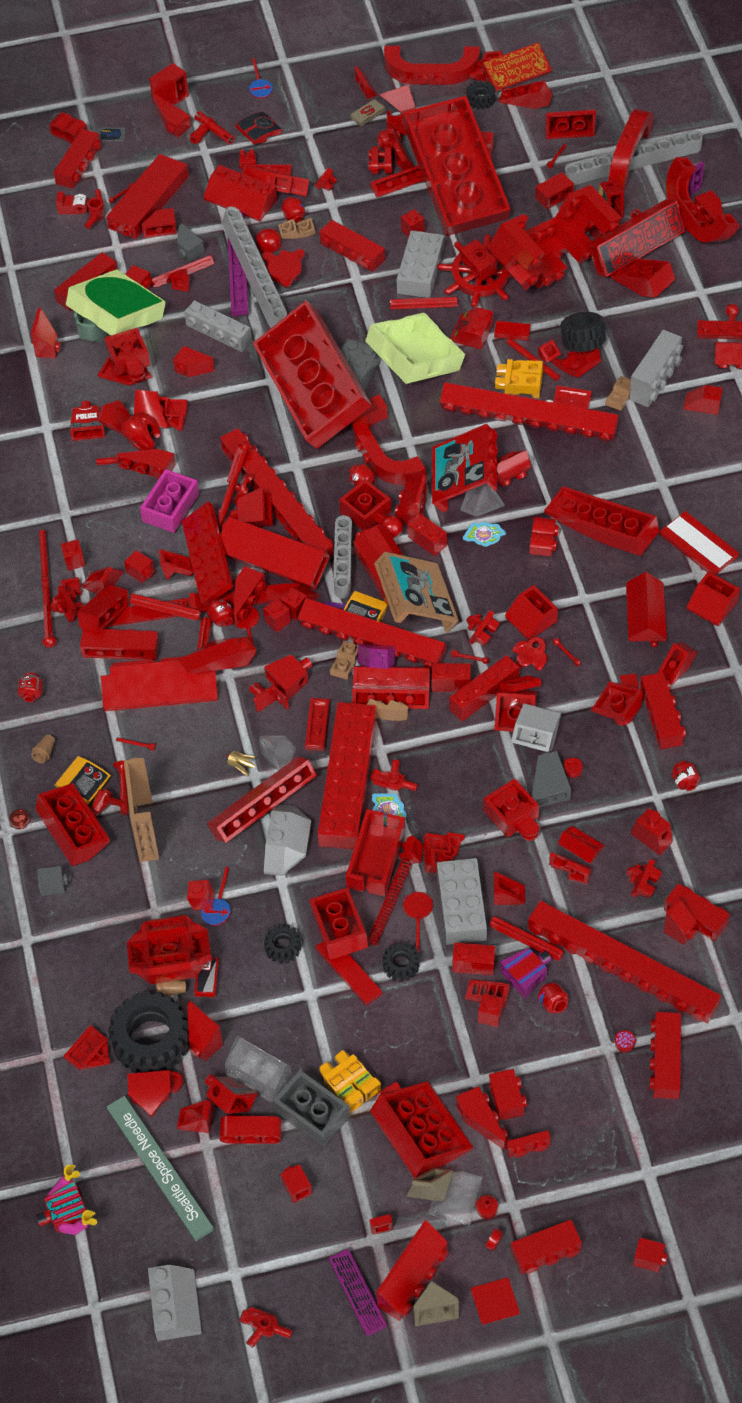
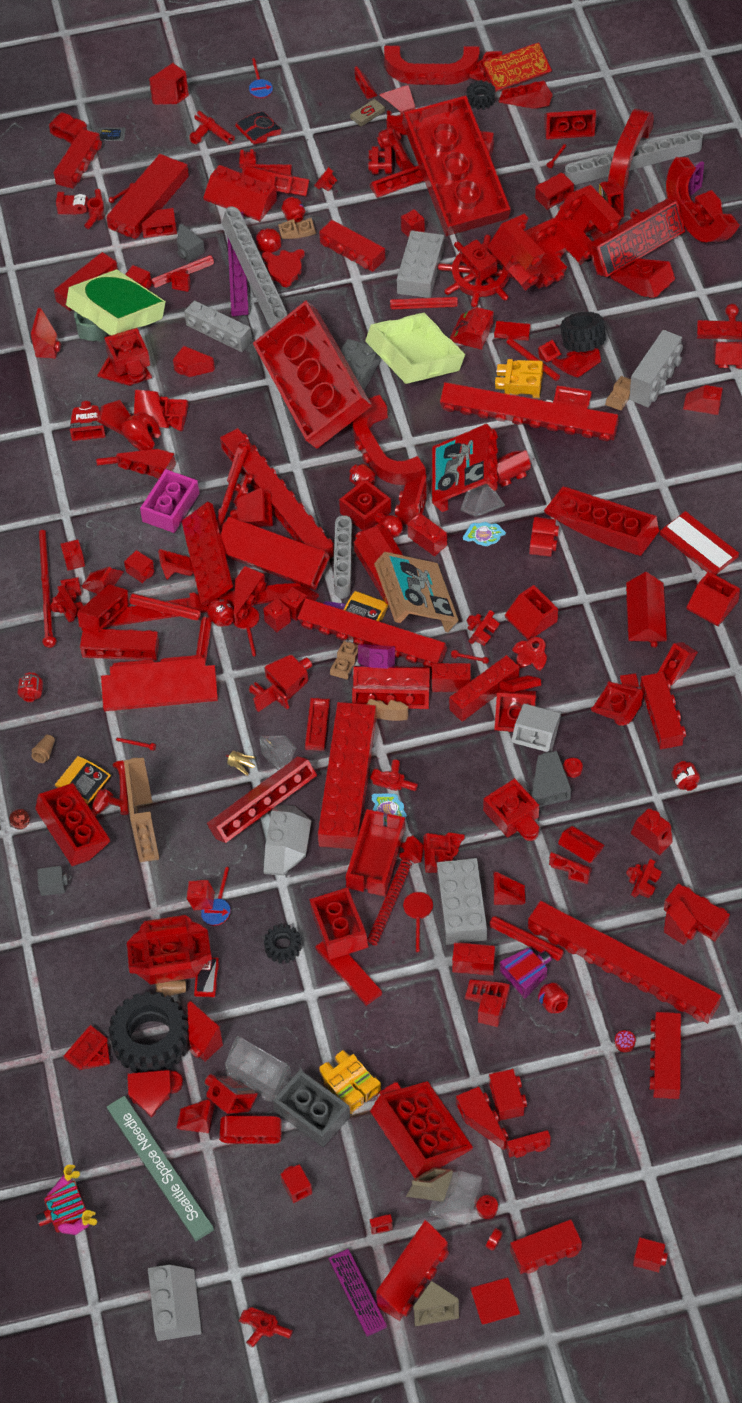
(173, 118): red slope -> none
(220, 655): red wedge -> none
(400, 951): black tyre -> none
(556, 641): red hinge -> none

